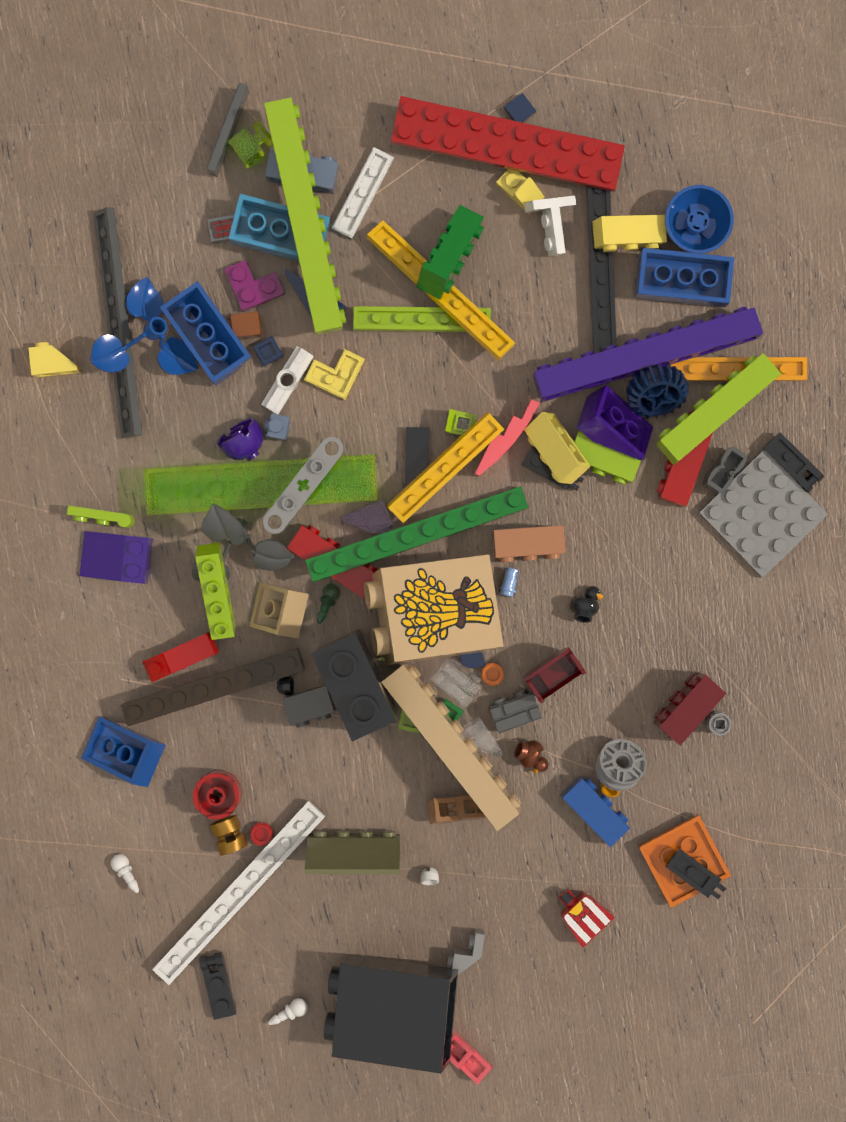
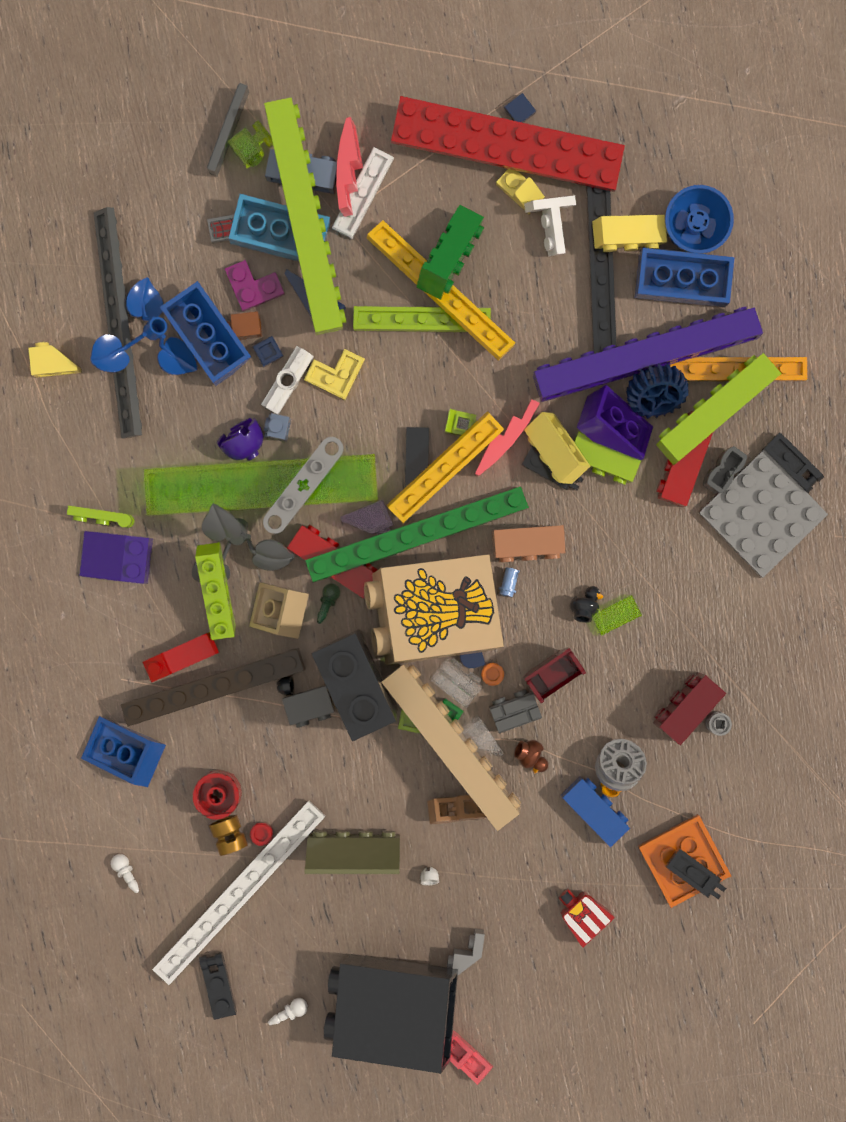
(348, 161): none -> coral slope
(616, 615): none -> clear neon green tile

